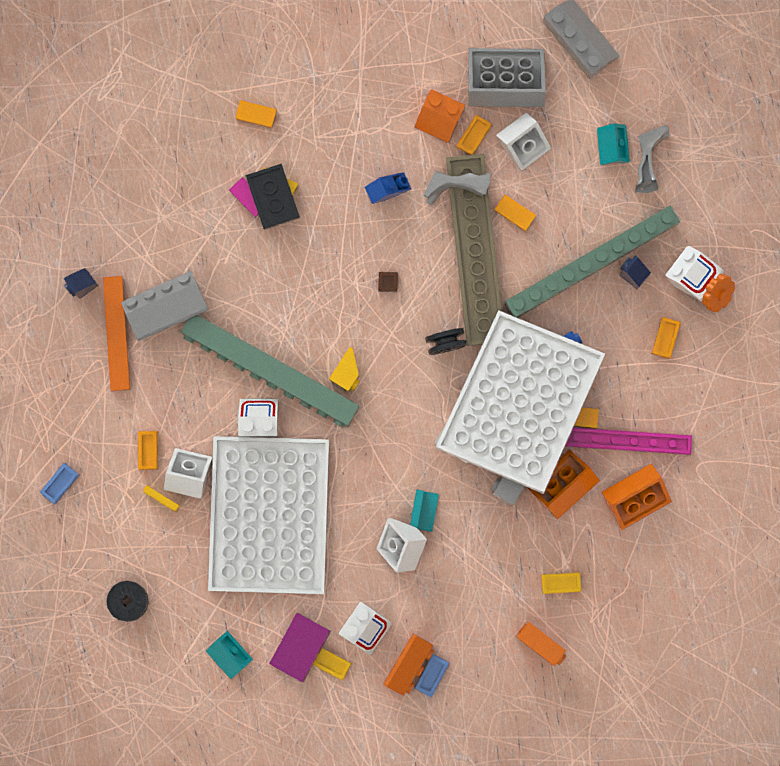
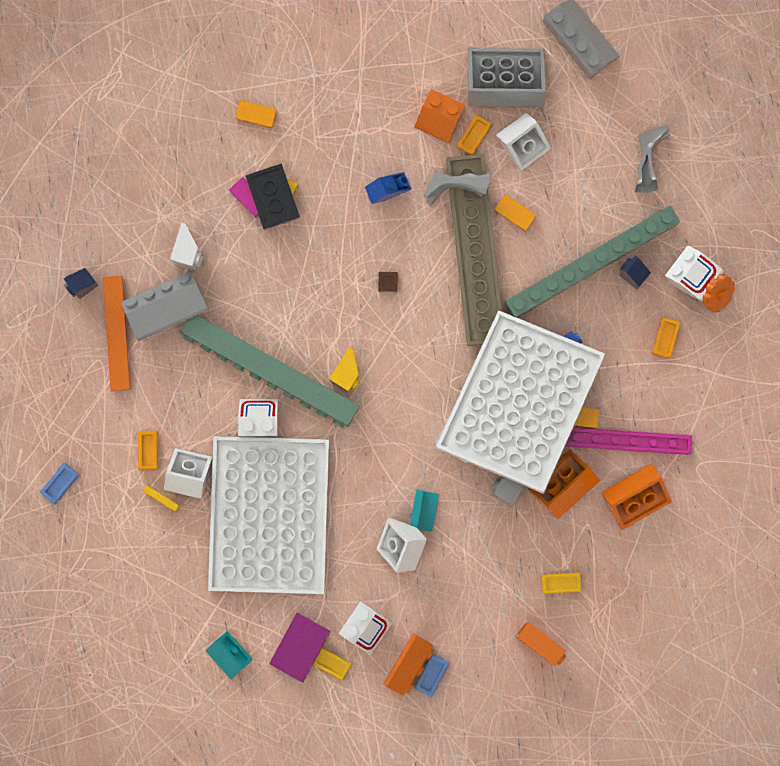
(135, 609): black wheel -> none
(185, 251): none -> white slope
(446, 341): black wheel -> none
(613, 144): teal panel -> none

